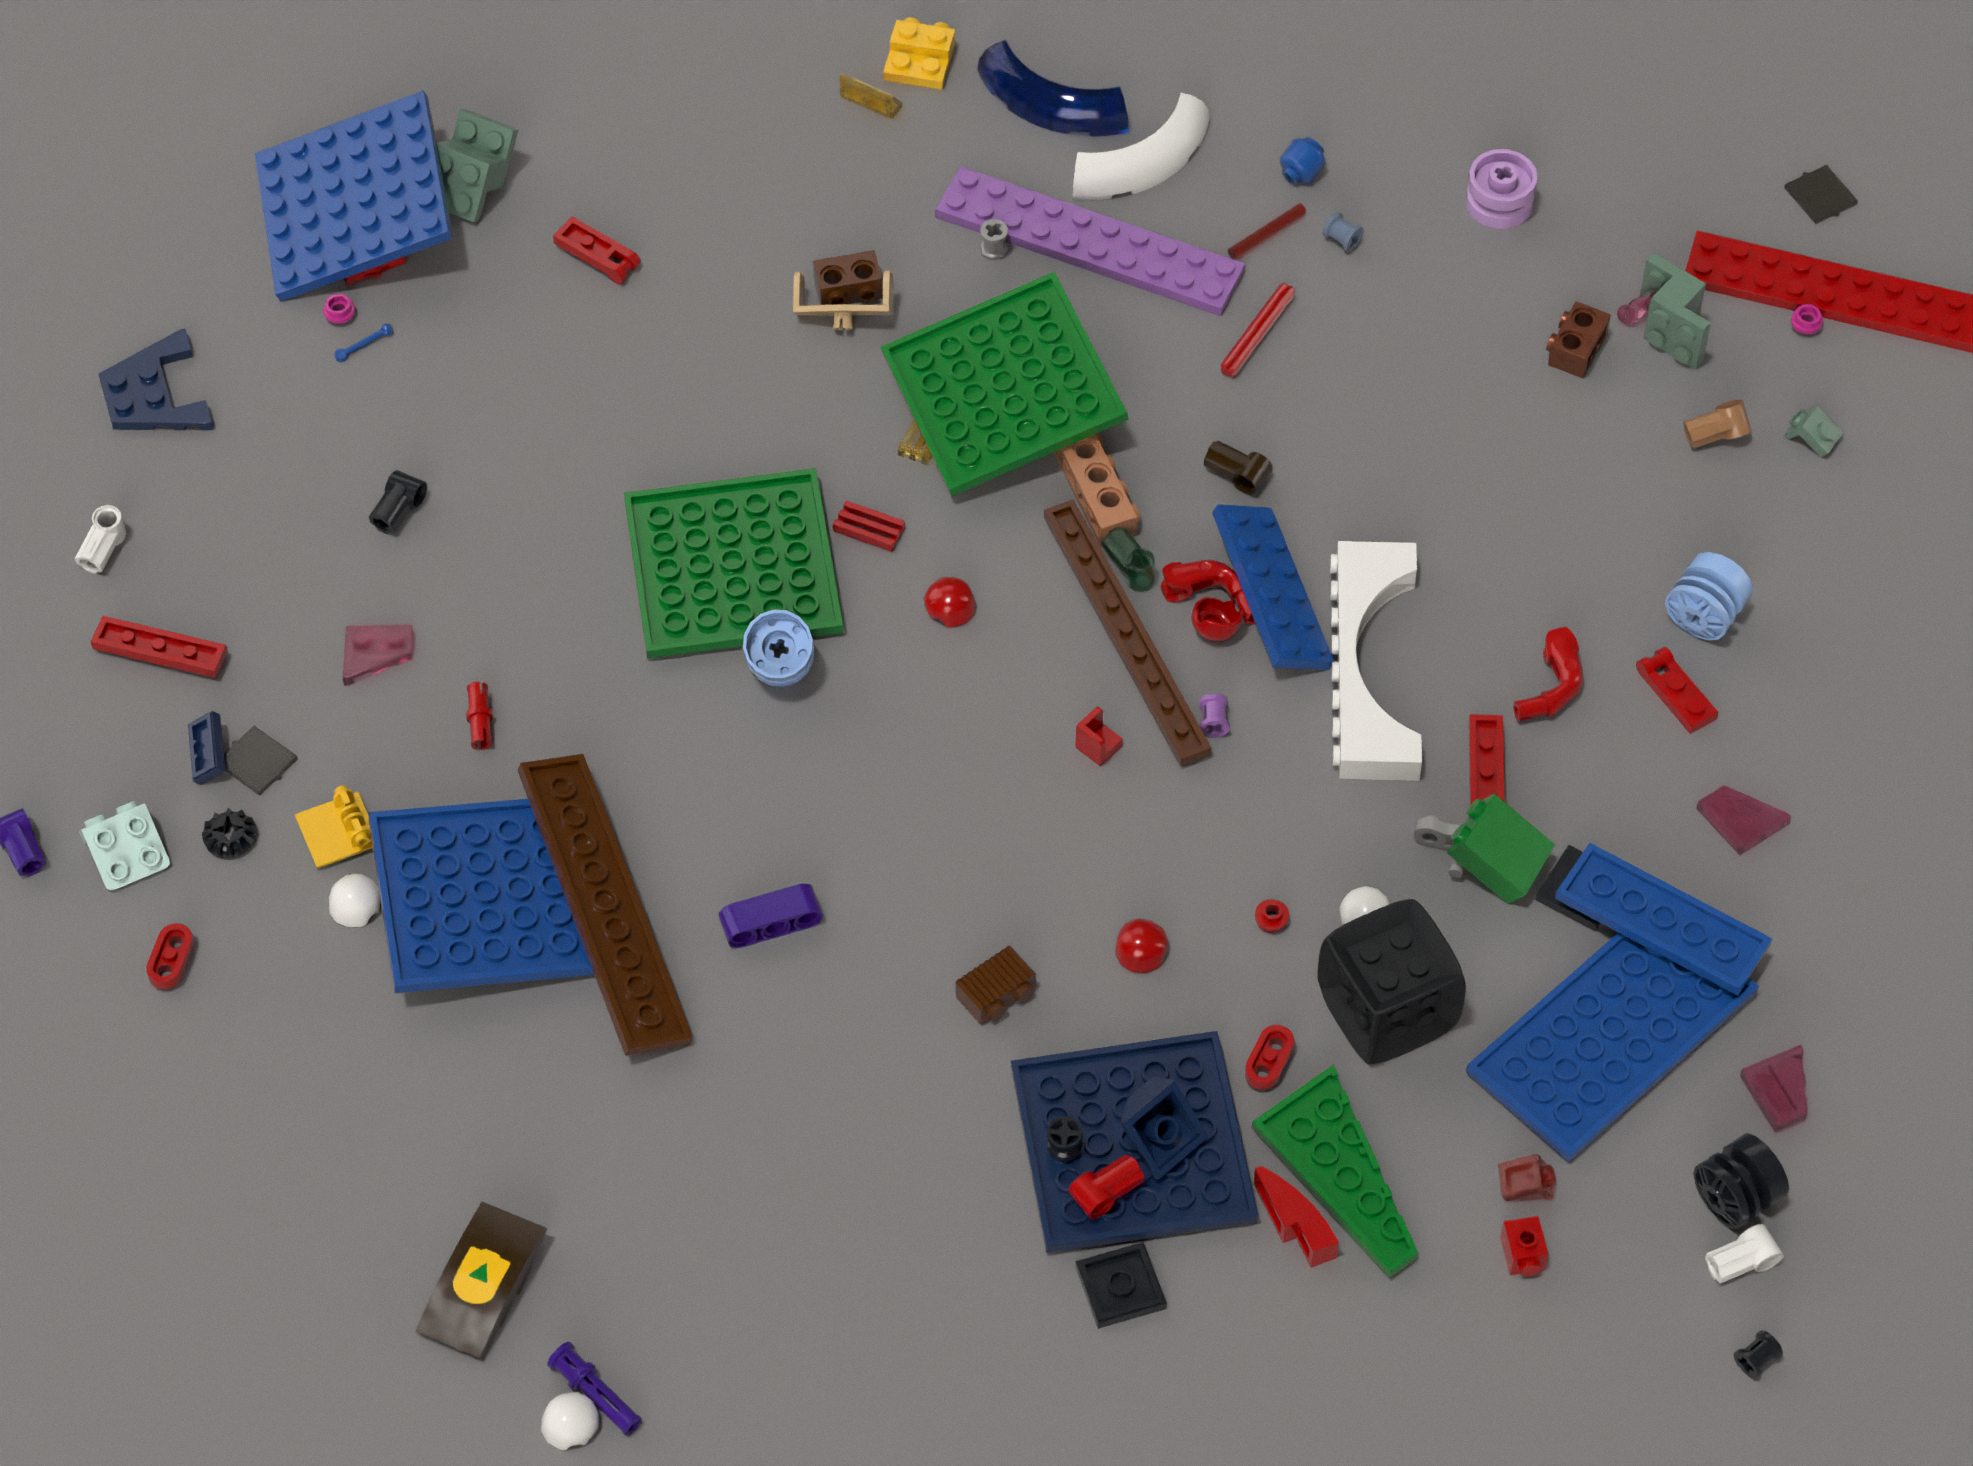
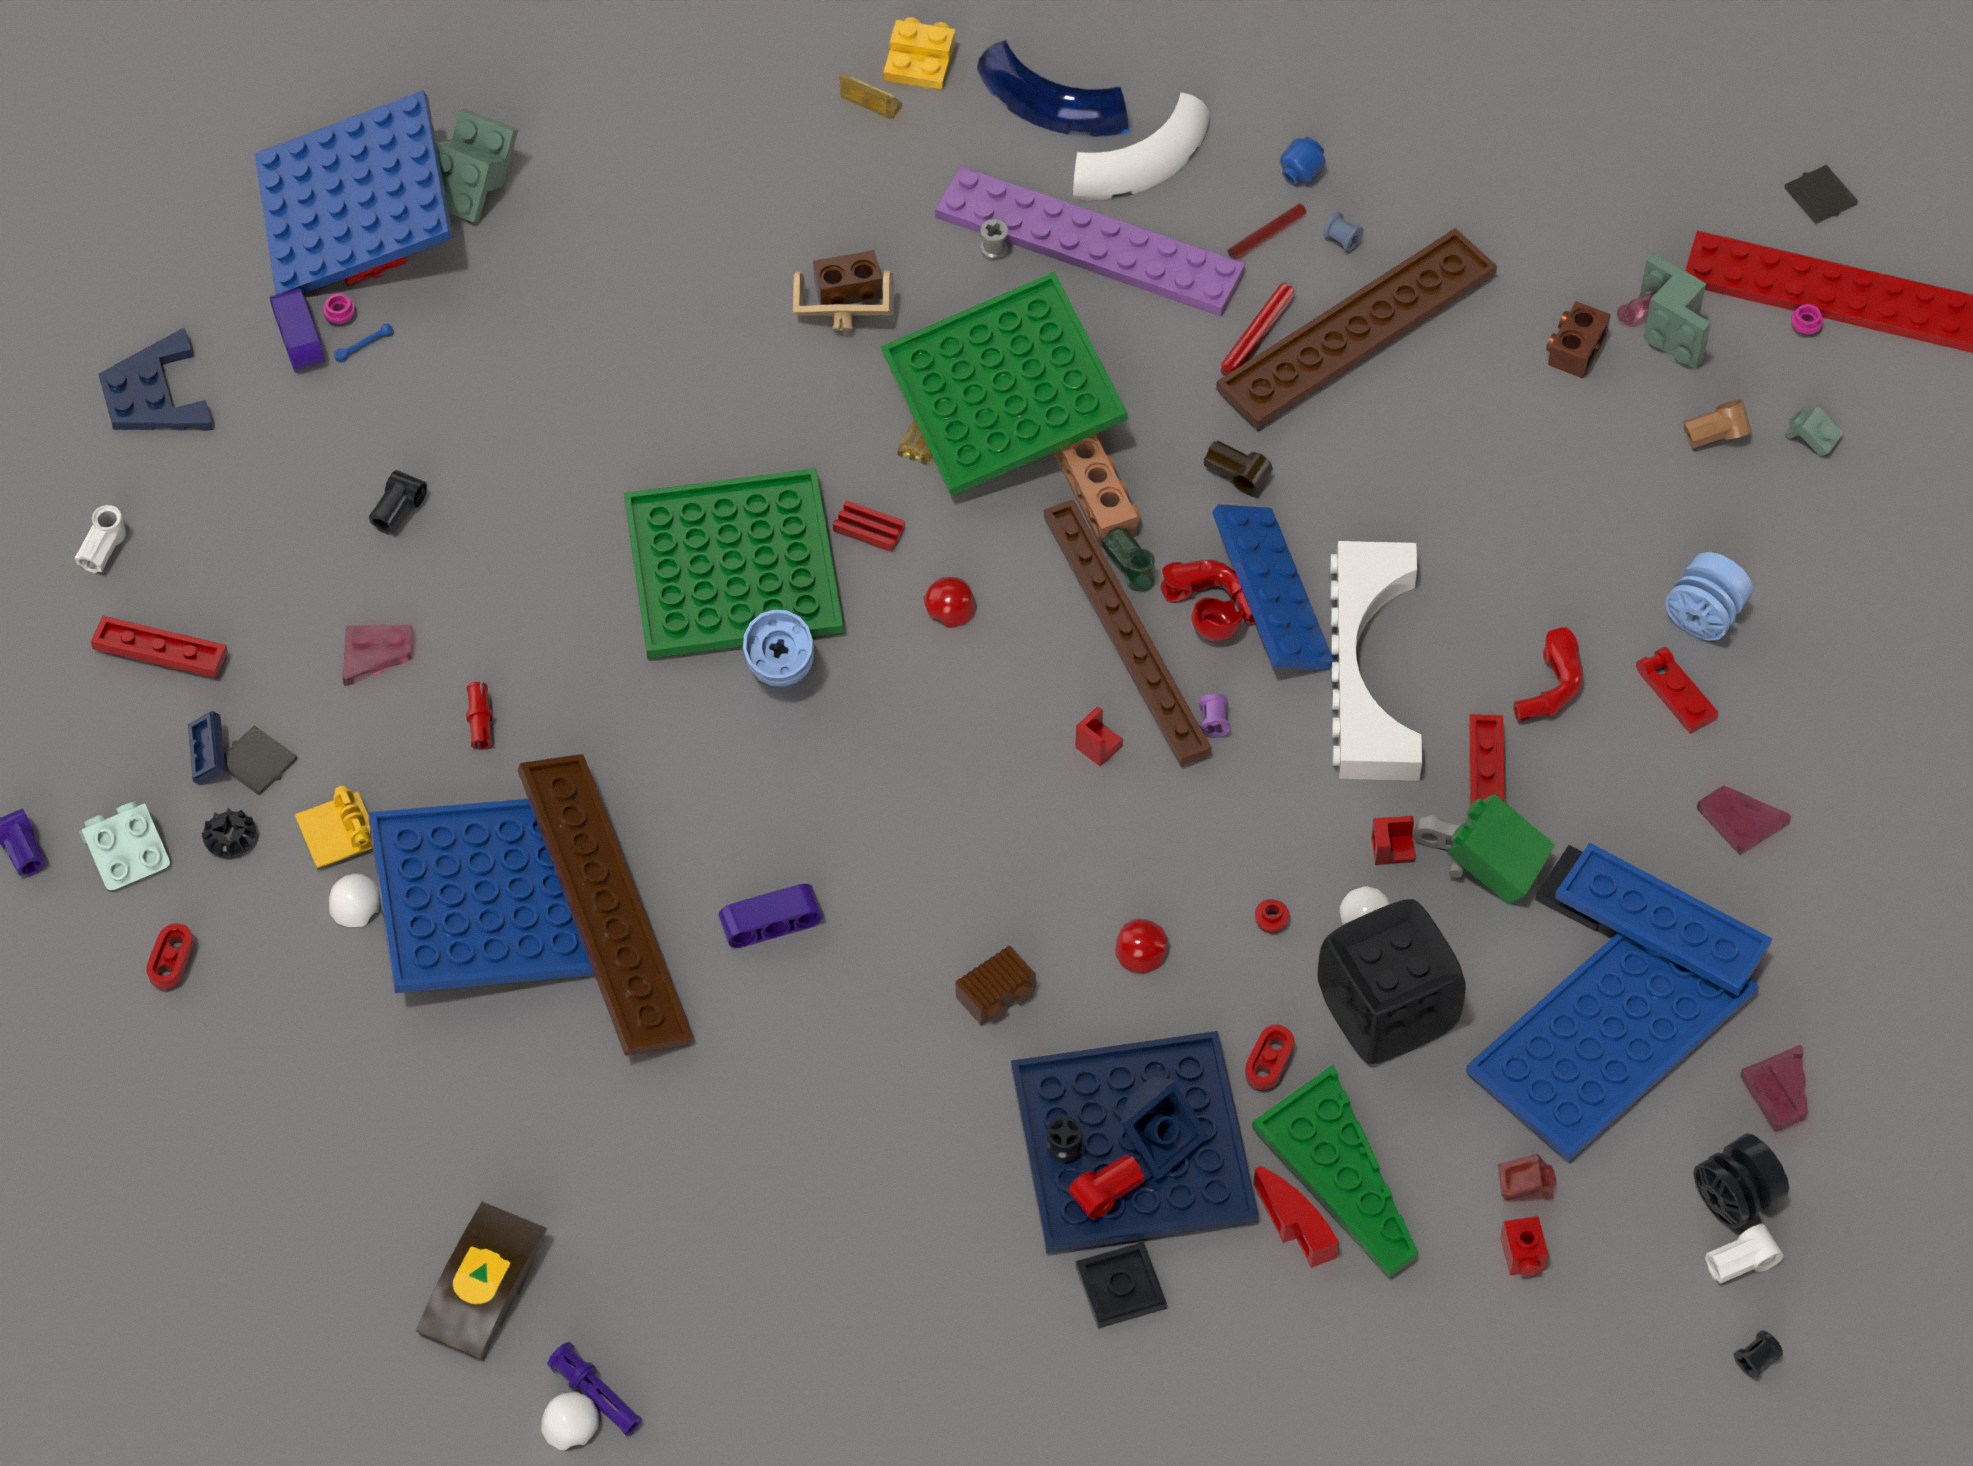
(297, 329): none -> dark purple beam
(596, 249): red plate -> none
(1355, 328): none -> reddish brown plate
(1393, 840): none -> red panel
(1501, 188): lavender wheel -> none

